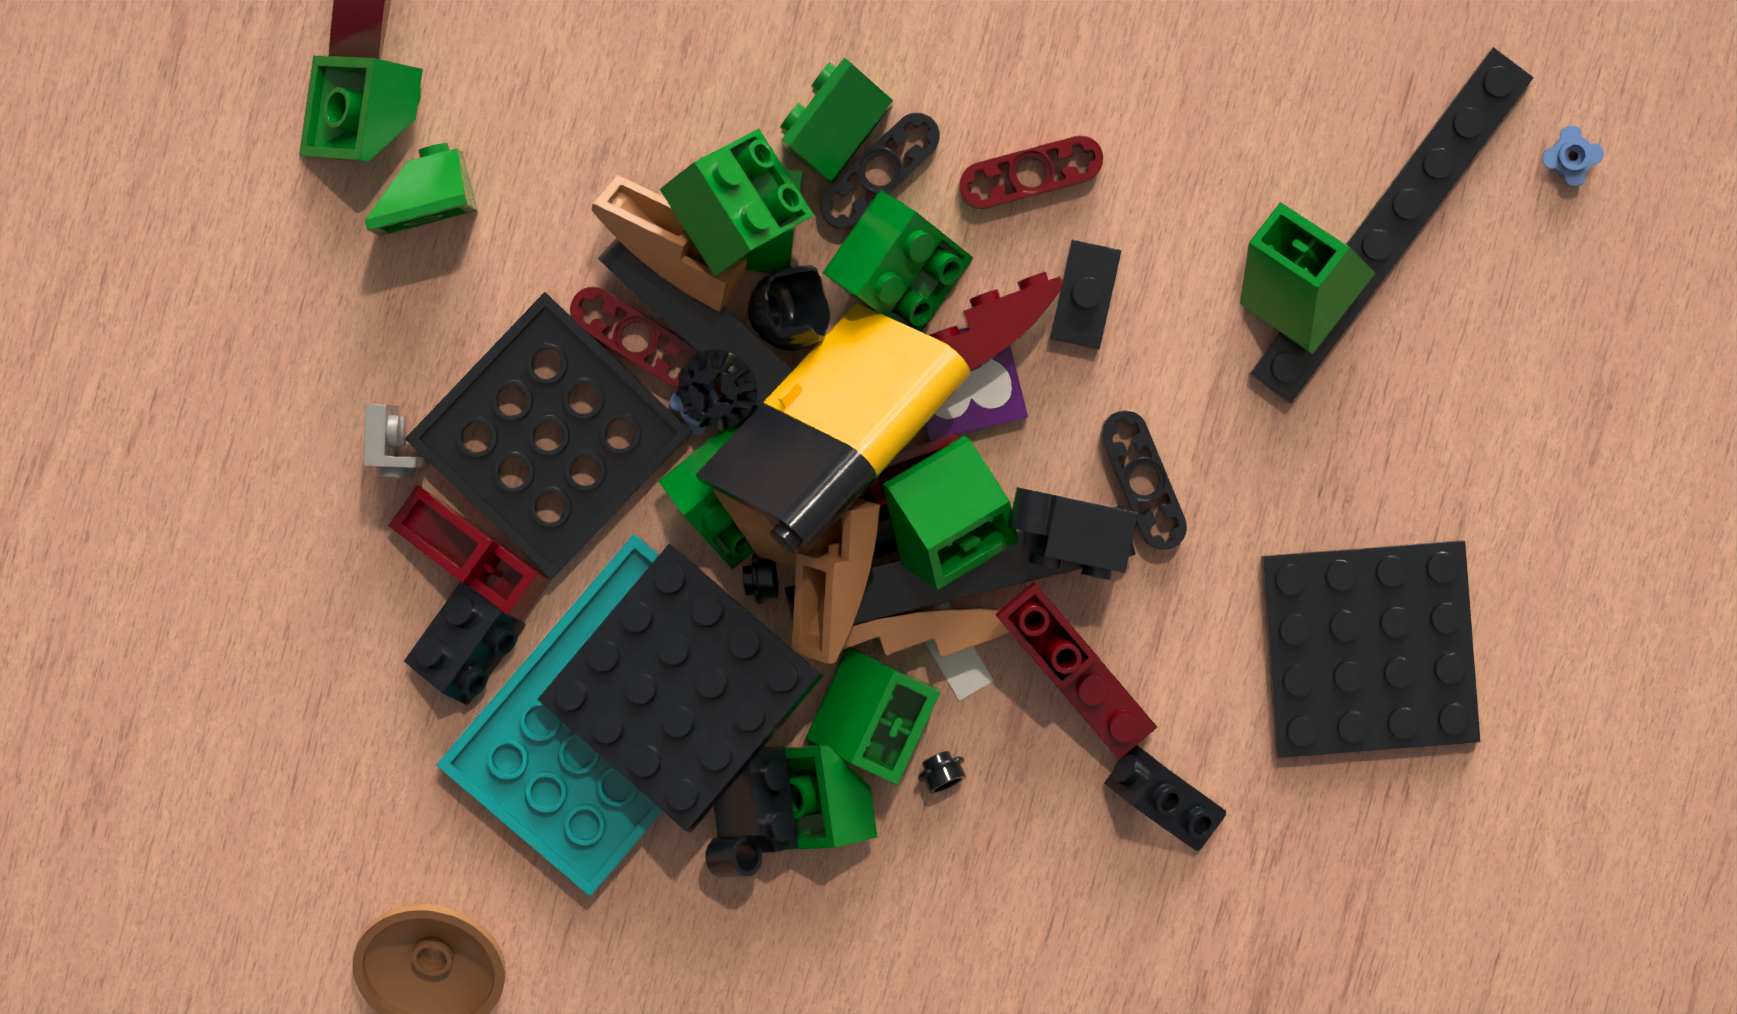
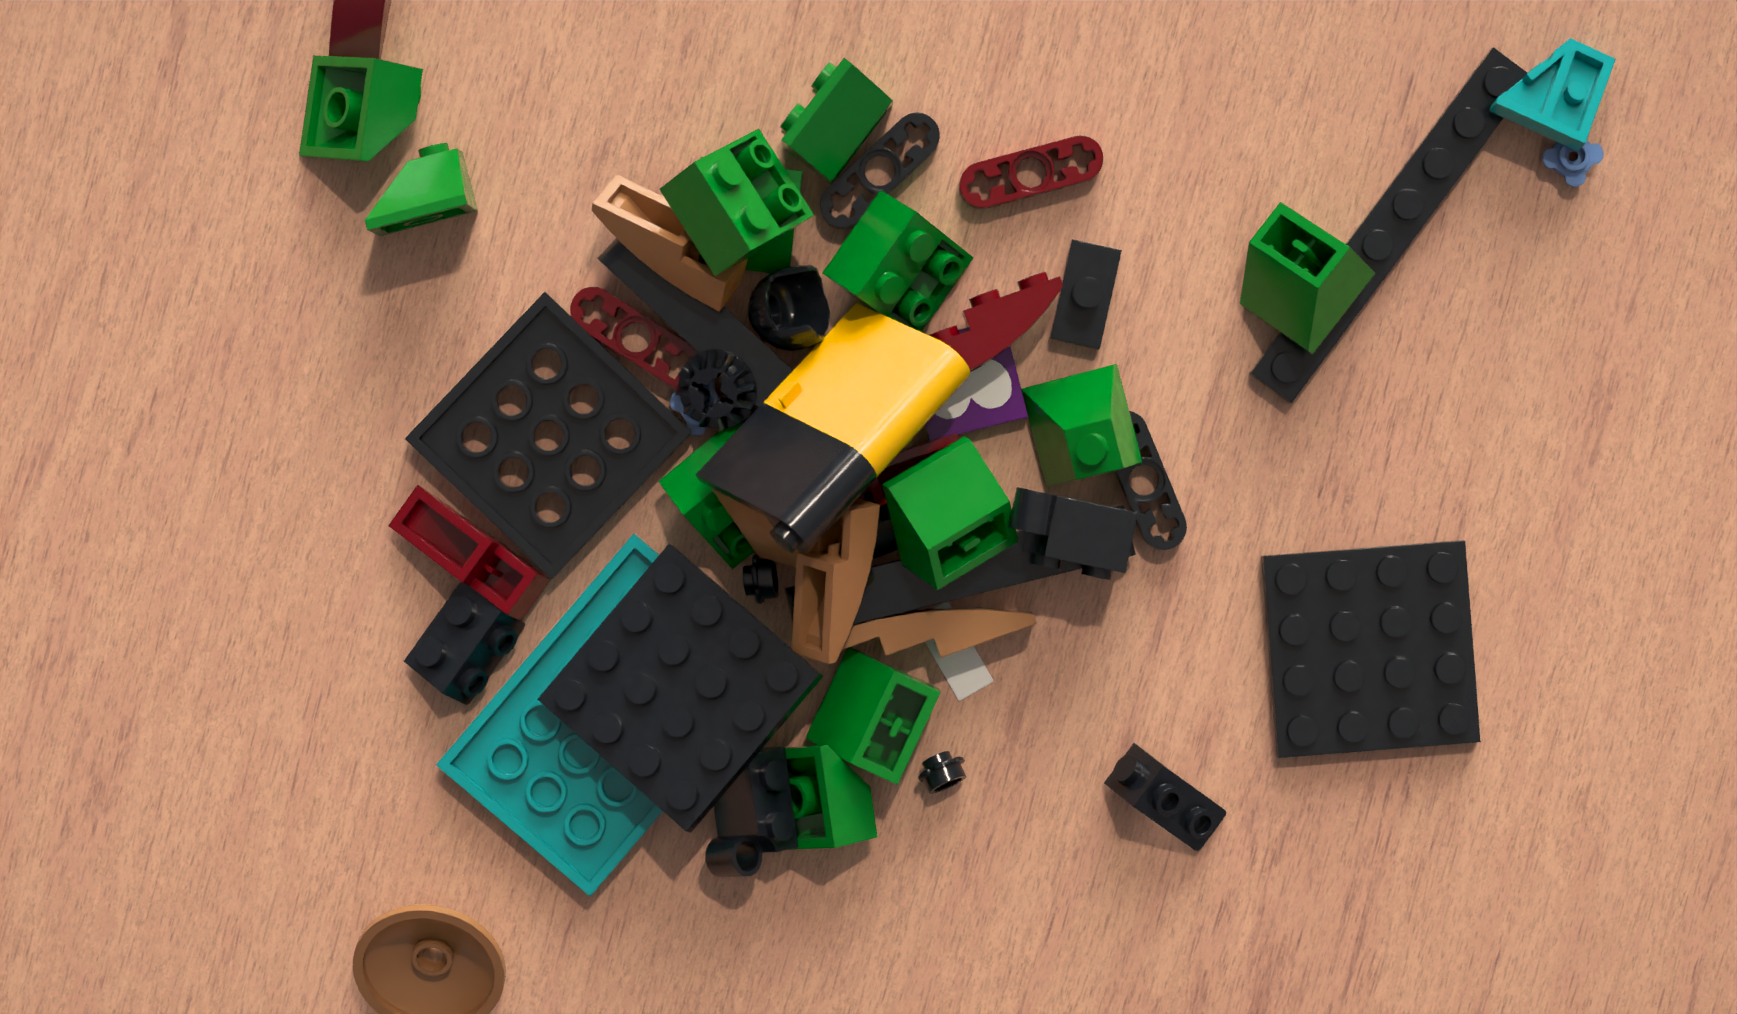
(382, 436): light grey bracket -> none
(1076, 670): dark red slope -> none
(1081, 425): none -> green slope
(1559, 94): none -> teal wing

